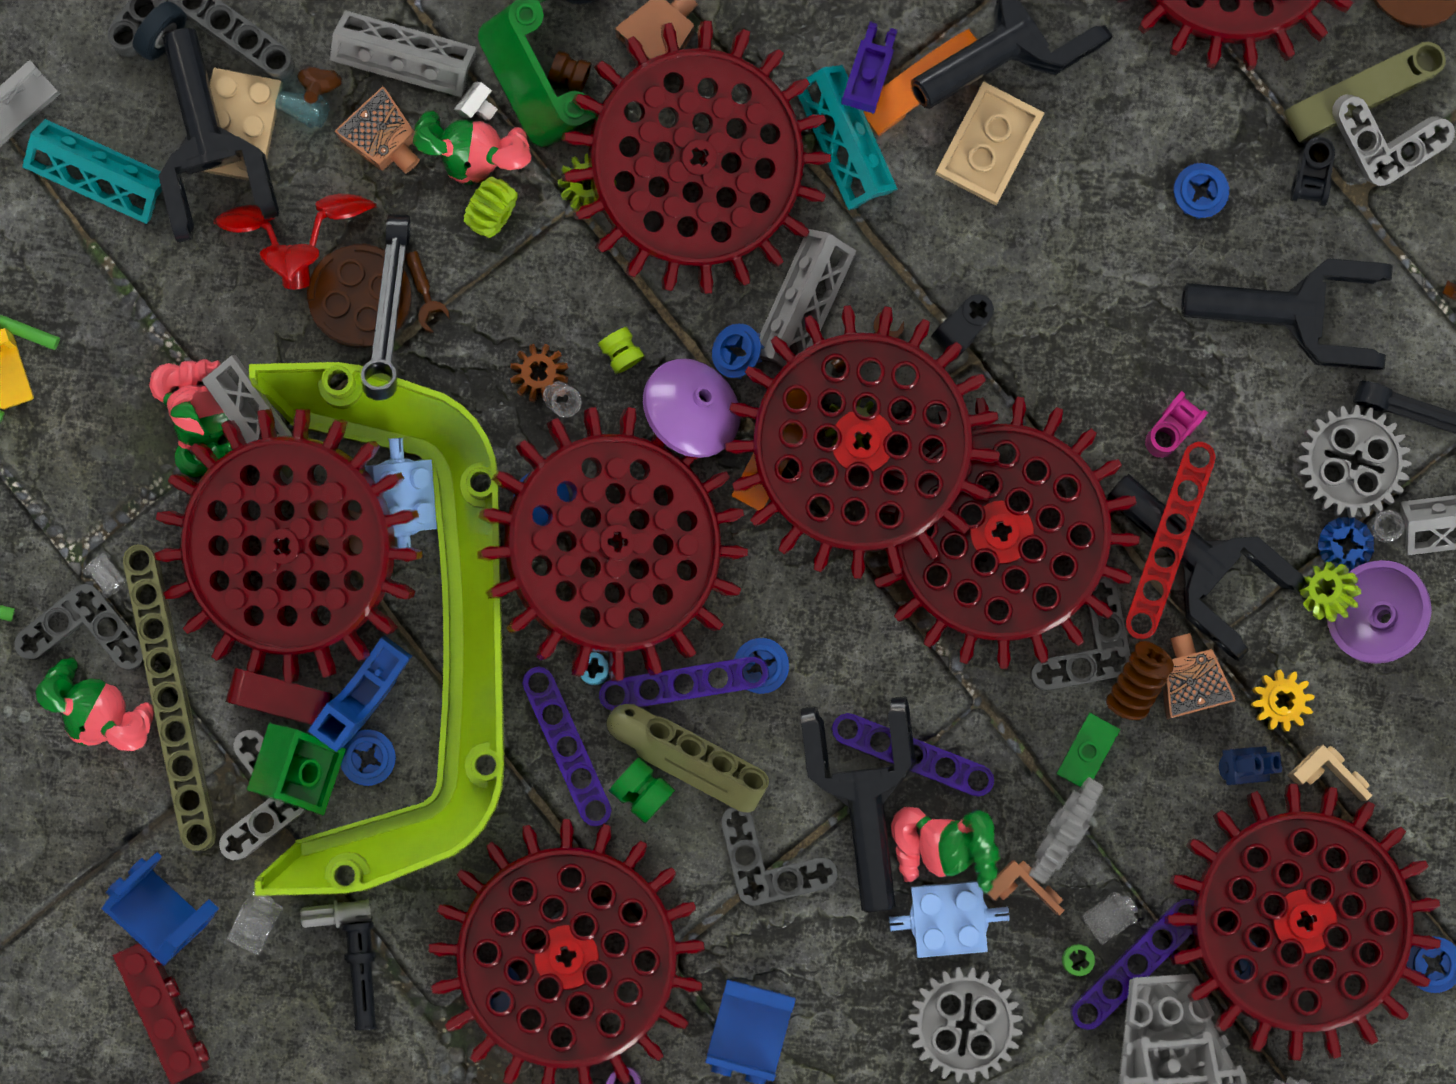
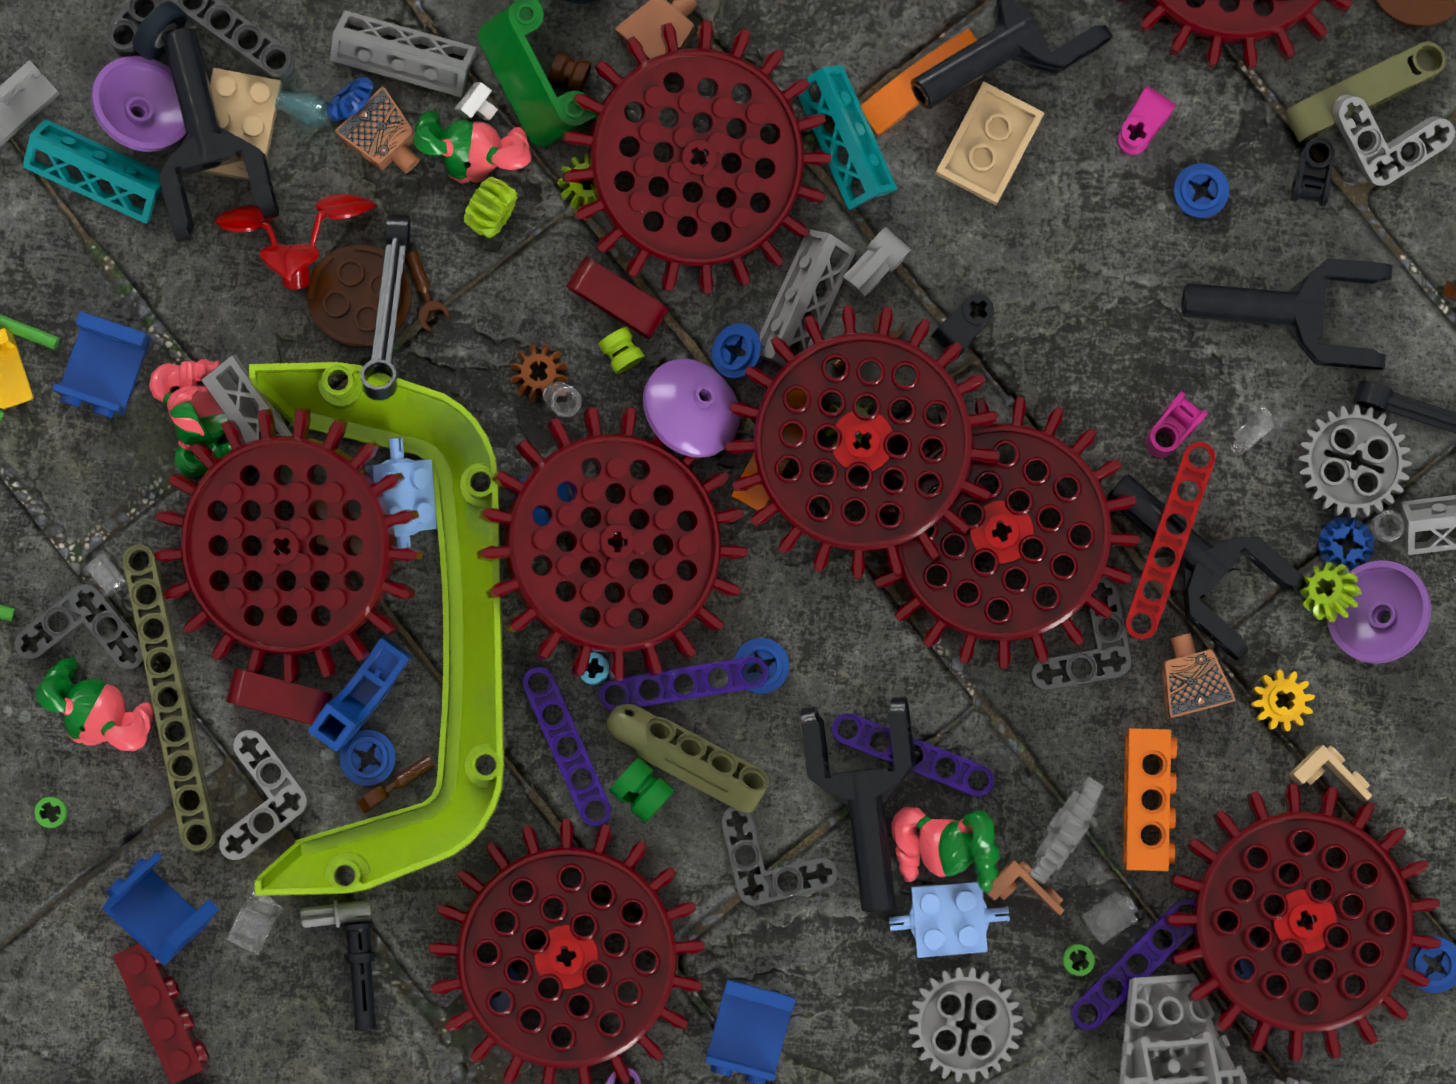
(47, 821): none -> bright green bush
(103, 366): none -> blue panel
(142, 88): none -> medium lavender dish
(295, 769): green slope -> none
(317, 82): reddish brown rock -> none
(350, 99): none -> blue gear
(408, 775): none -> reddish brown piece
(617, 297): none -> dark red beam
(869, 71): dark purple hinge -> none
(881, 256): none -> light grey piece
(1088, 750): green plate -> none
(1135, 816): none -> orange brick
(1140, 681): reddish brown piece -> none
(1147, 118): none -> dark pink piece
(1248, 434): none -> clear bracket
(1249, 765): dark blue hips -> none

